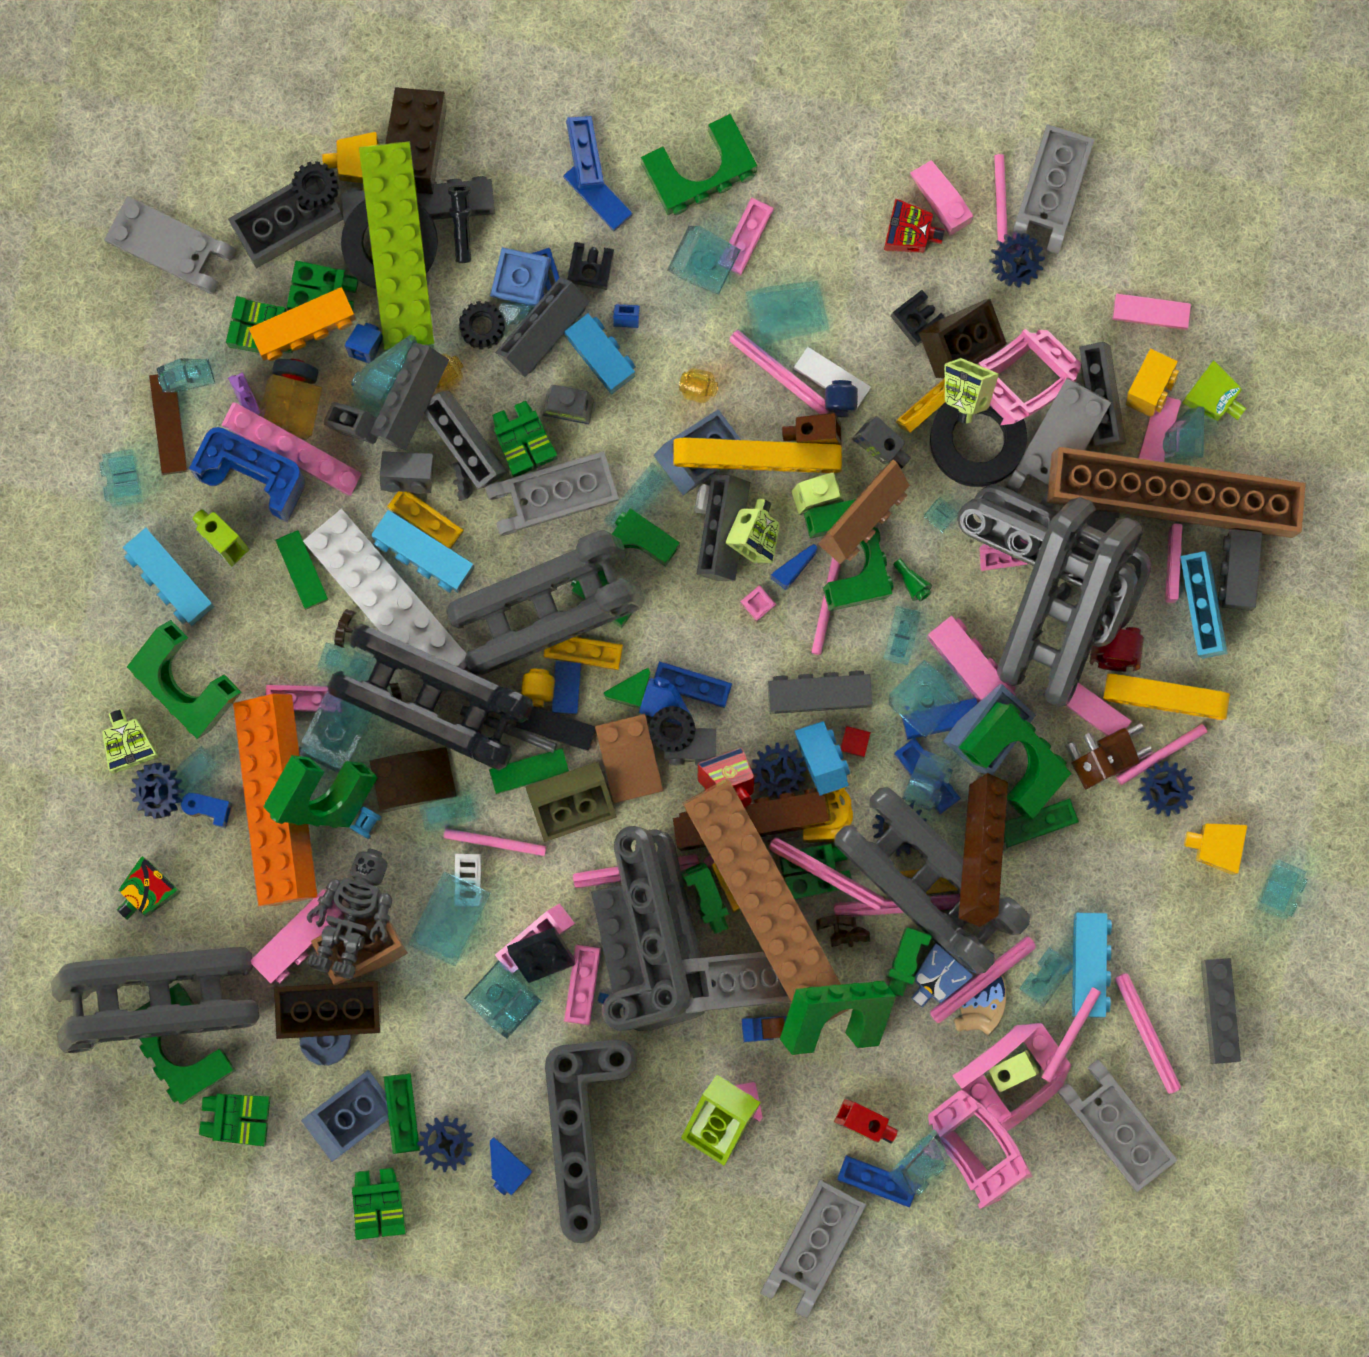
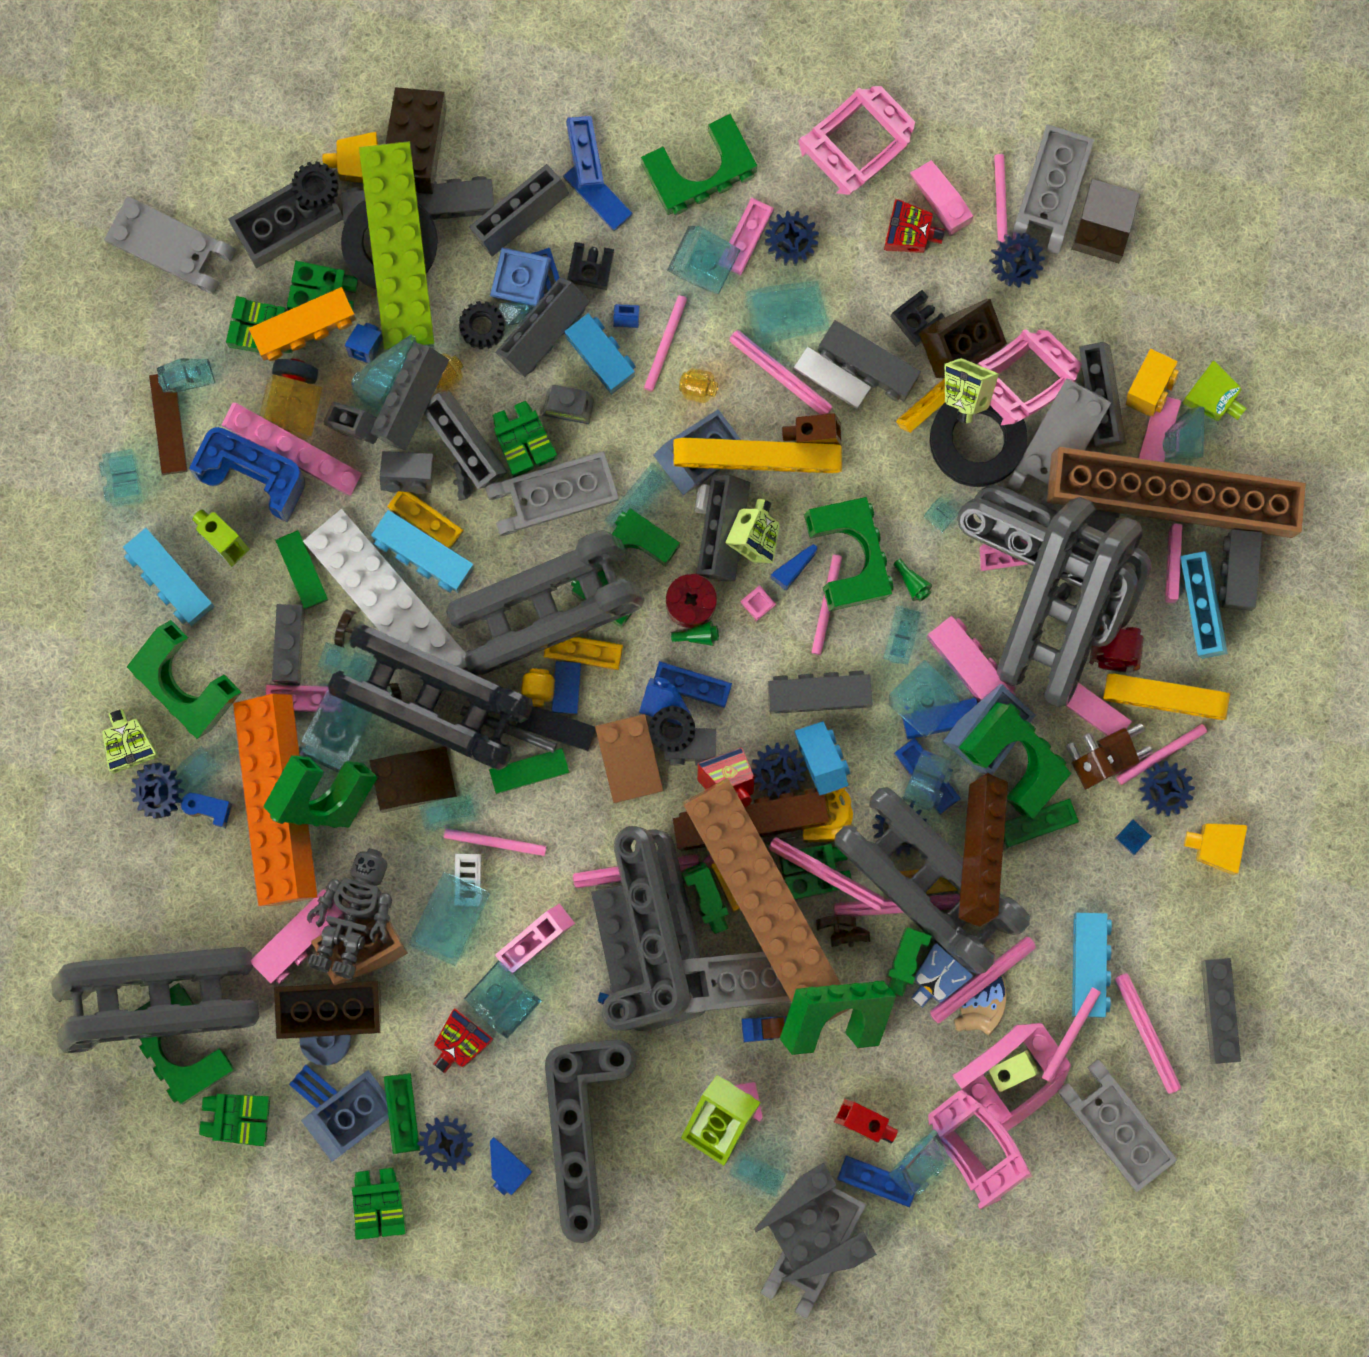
(145, 890): torso -> none
(243, 392): medium lavender slope -> none
(288, 644): none -> dark grey brick
(300, 1077): none -> blue tile
(365, 822): dark azure bush -> none
(459, 1042): none -> torso
(460, 212): black pin -> none
(519, 210): none -> dark grey brick
(541, 955): black plate -> none
(571, 801): olive slope -> none
(582, 985): bright pink tile -> none
(630, 691): green slope -> none
(665, 343): none -> bright pink bar
(695, 587): none -> dark red brick
(702, 634): none -> green cone
(757, 1173): none -> clear light blue slope
(781, 239): none -> dark blue gear
(807, 1235): none -> dark grey wedge
(817, 493): yellowish green torso -> none
(834, 162): none -> bright pink wedge
(841, 398): dark blue head -> none
(855, 741): red tile -> none
(865, 513): medium nougat slope -> none
(869, 361): none -> dark grey brick
(872, 438): dark grey torso -> none
(1052, 973): clear light blue brick -> none
(1106, 221): none -> slope
(1133, 837): none -> clear blue tile
(1151, 311): bright pink tile -> none
(1281, 890): clear light blue brick -> none

